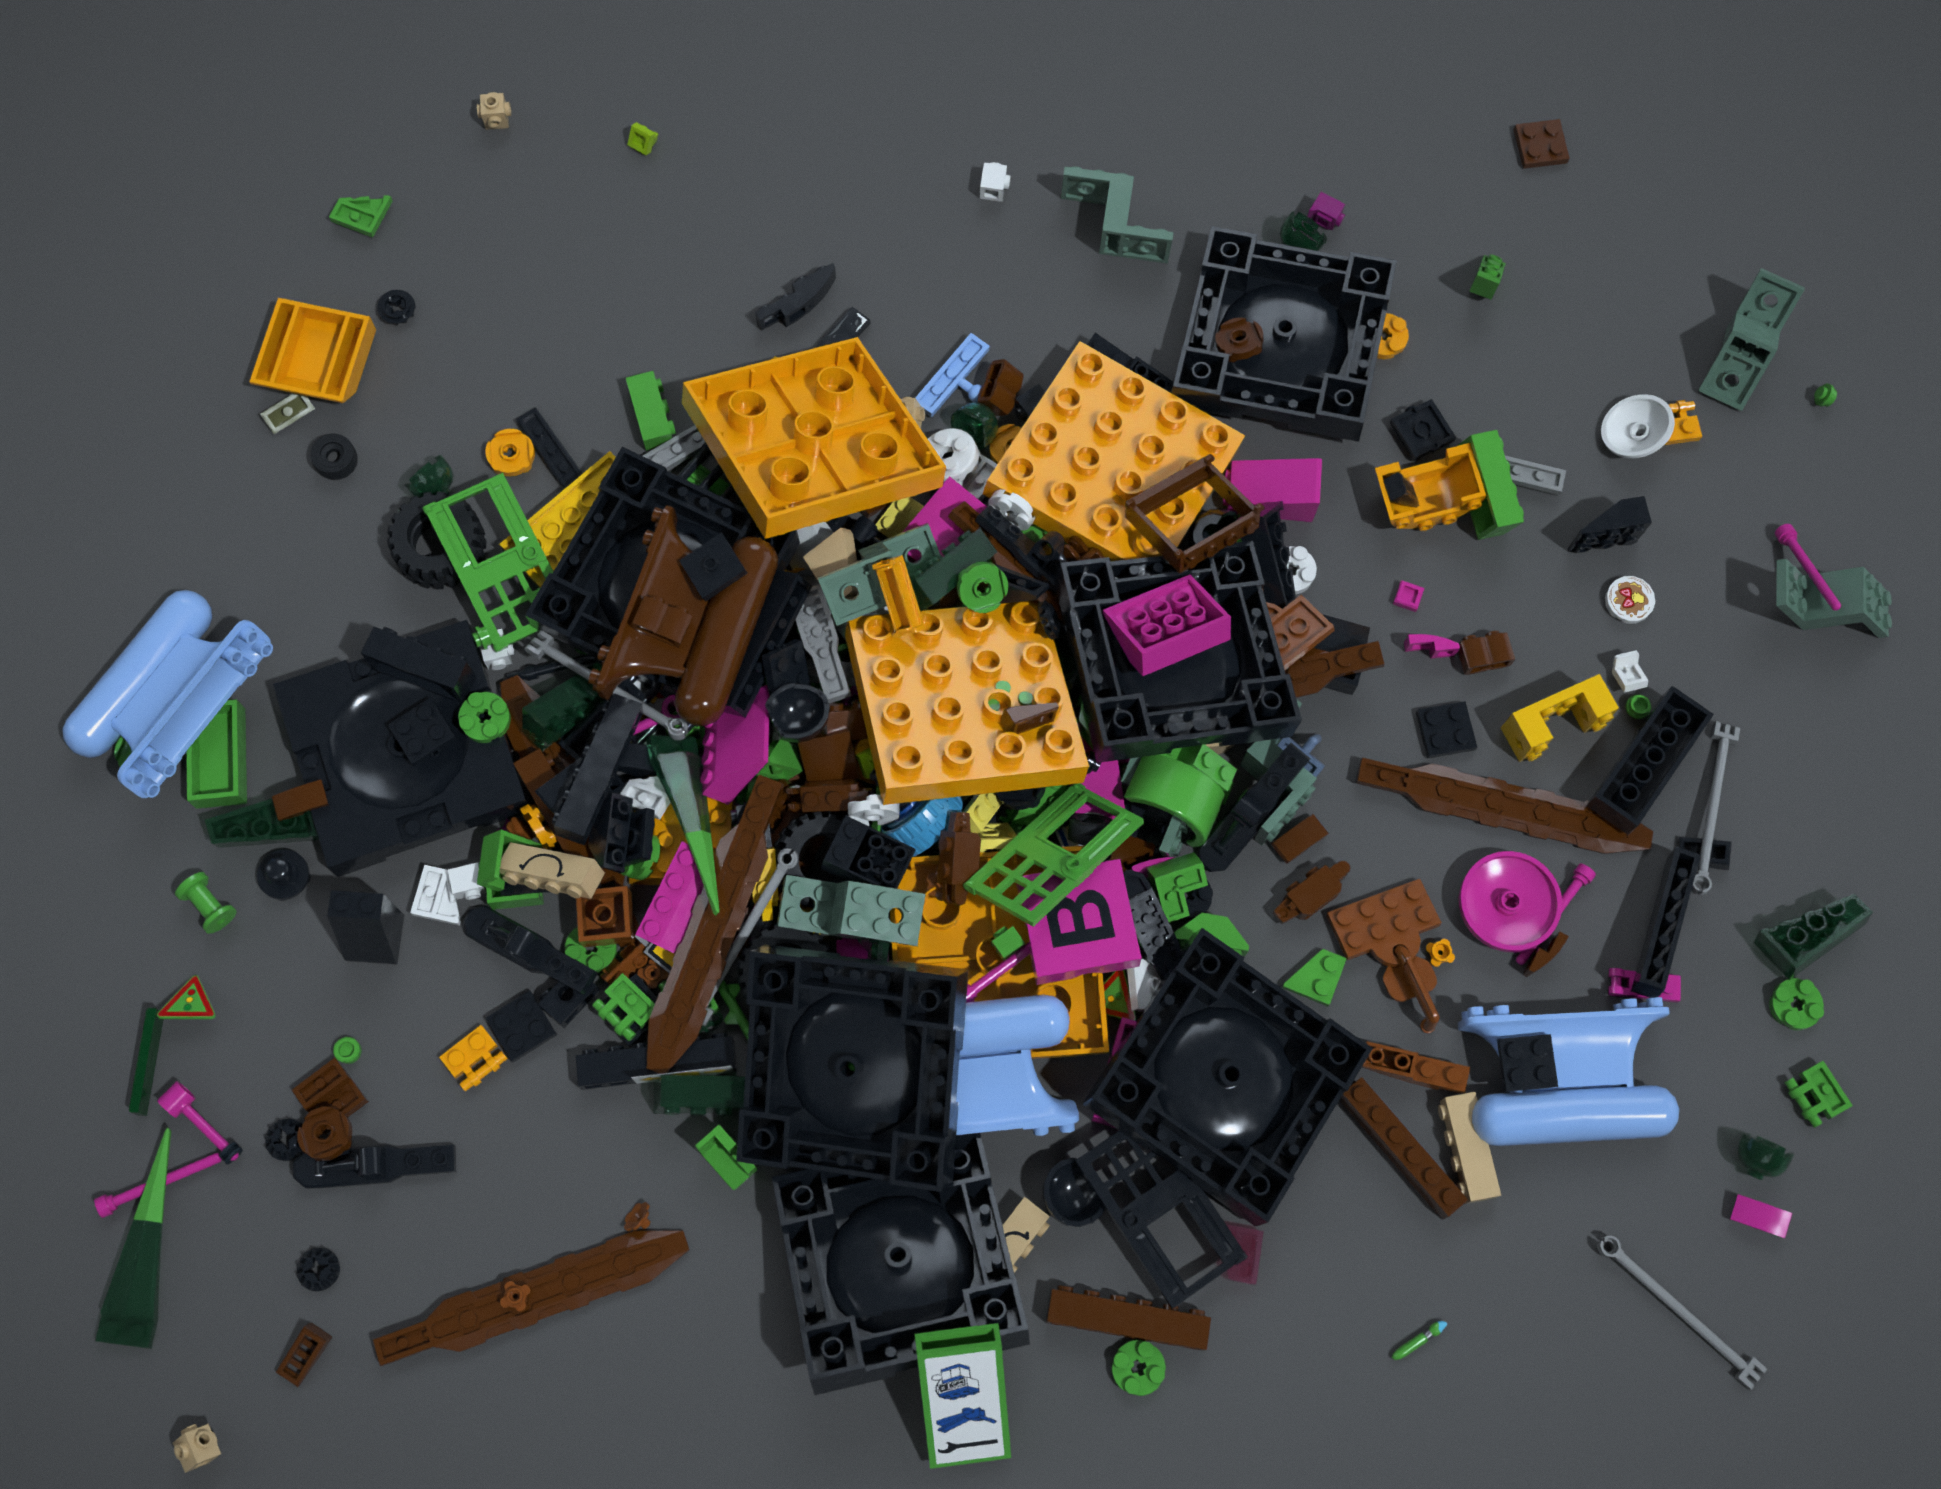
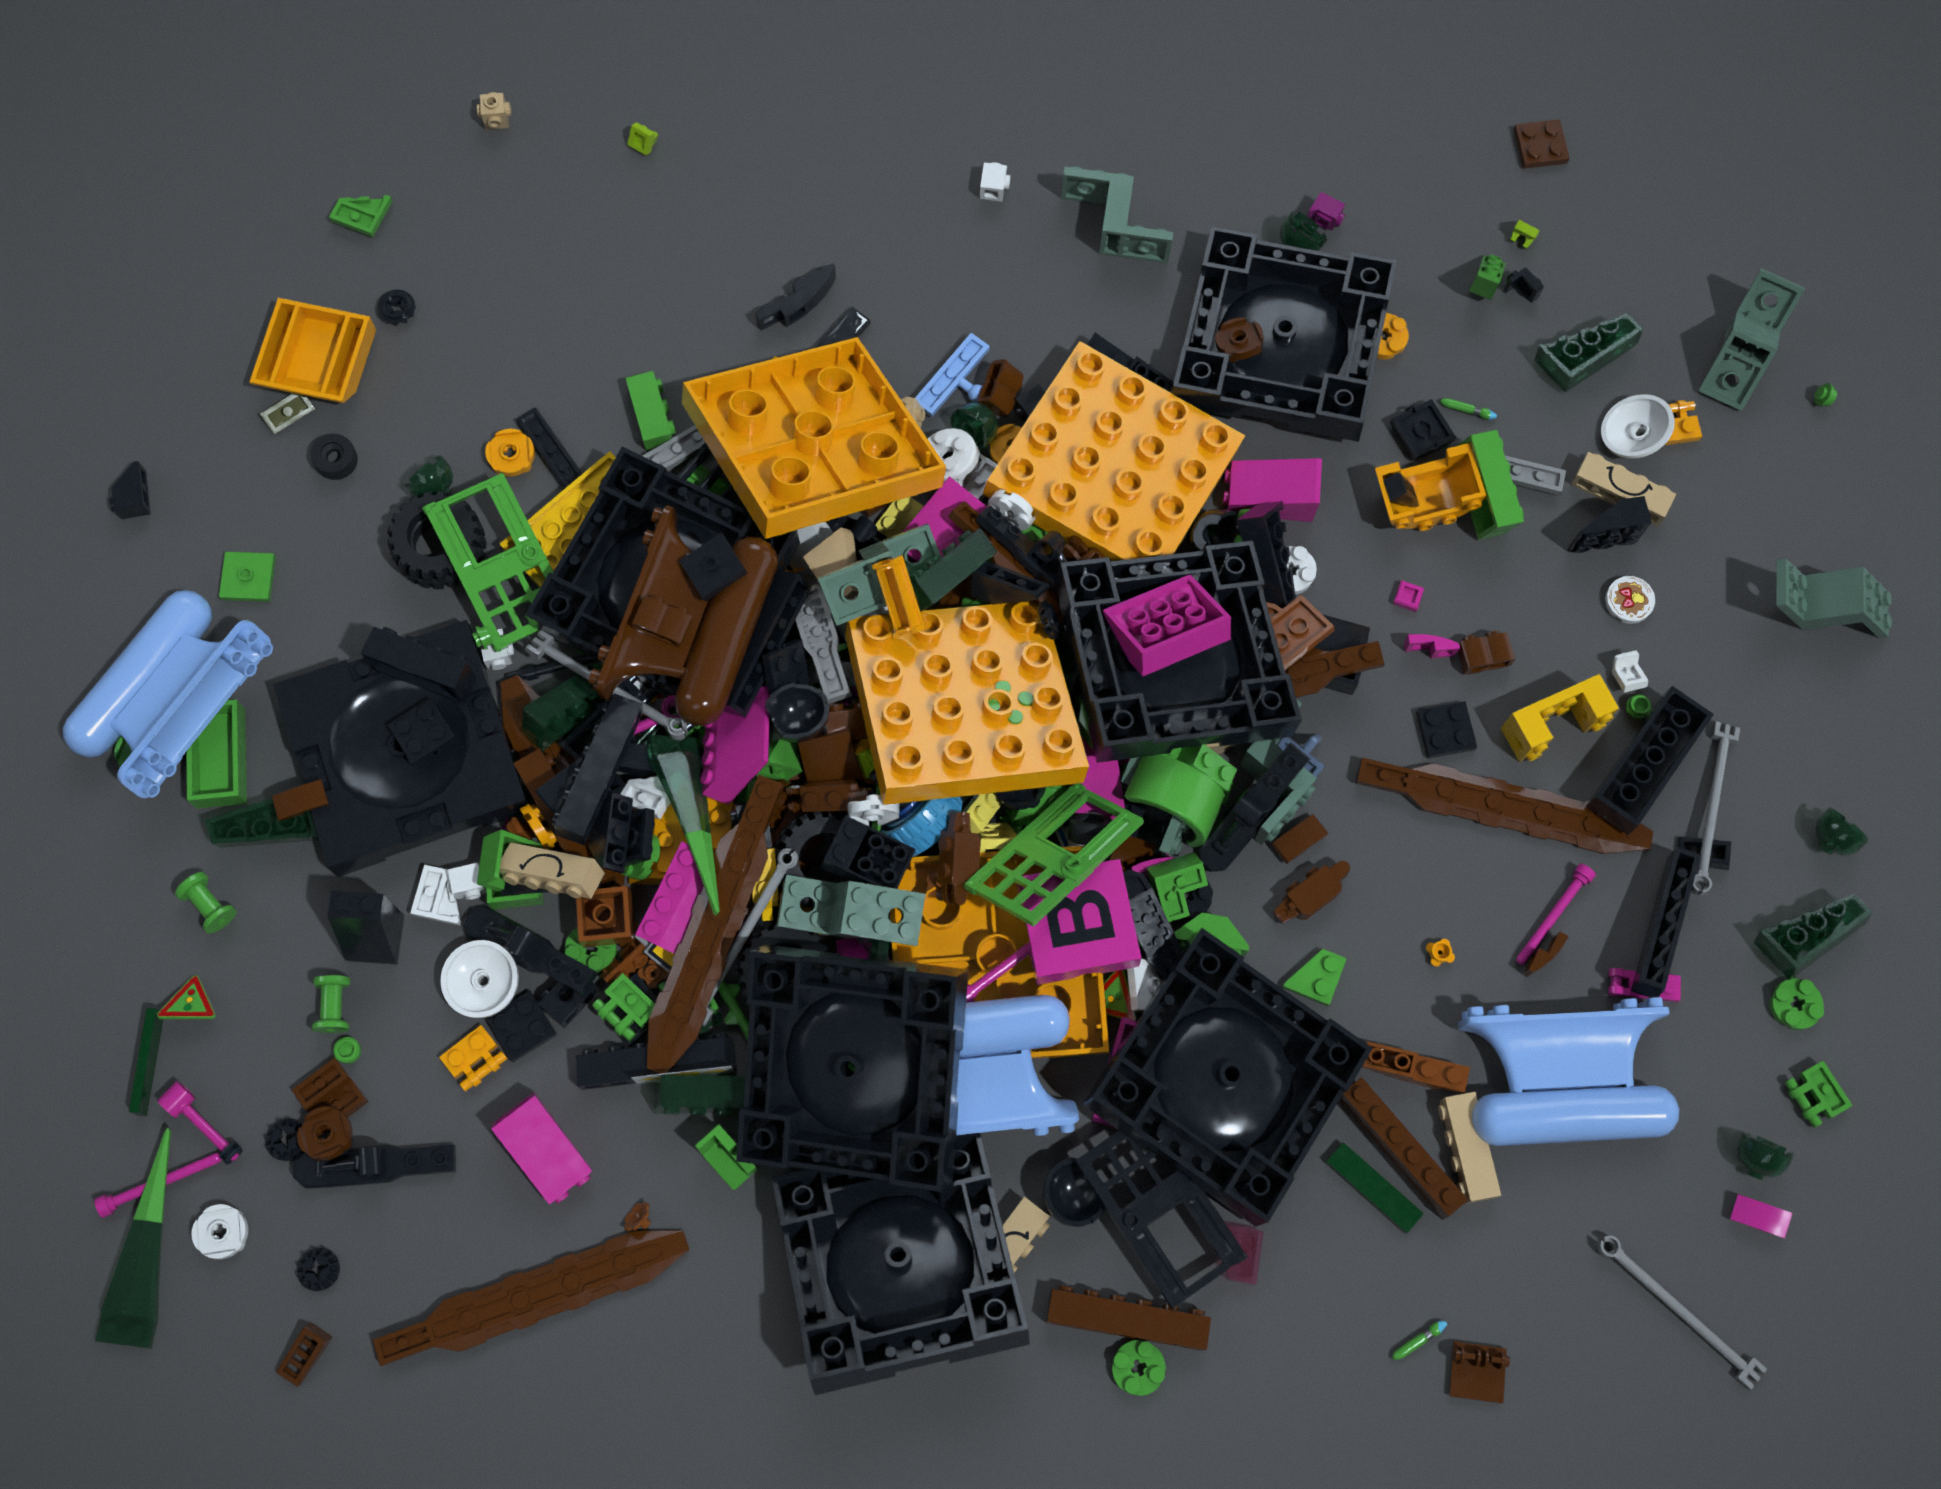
(131, 493): none -> black slope
(196, 1447): tan brick -> none
(208, 1222): none -> white plate
(247, 576): none -> bright green plate
(283, 874): black plate -> none
(331, 1004): none -> bright green piece
(464, 972): none -> white dish
(478, 704): bright green plate -> none
(511, 1289): dark orange plate -> none
(542, 1149): none -> dark pink slope
(963, 1395): brick -> none
(994, 593): bright green plate -> none
(1007, 942): bright green plate -> none
(1027, 717): reddish brown slope -> none
(1093, 765): black plate -> none
(1178, 484): reddish brown window -> none
(1374, 1188): none -> dark green tile
(1388, 924): dark orange plate -> none
(1468, 408): none -> bright green piece
(1478, 1372): none -> reddish brown hinge
(1510, 901): dark pink dish -> none
(1525, 230): none -> lime tile
(1526, 282): none -> black bracket
(1527, 1063): black plate -> none
(1584, 353): none -> clear green wedge
(1614, 482): none -> tan brick
(1788, 536): dark pink piece -> none
(1838, 834): none -> clear green cylinder

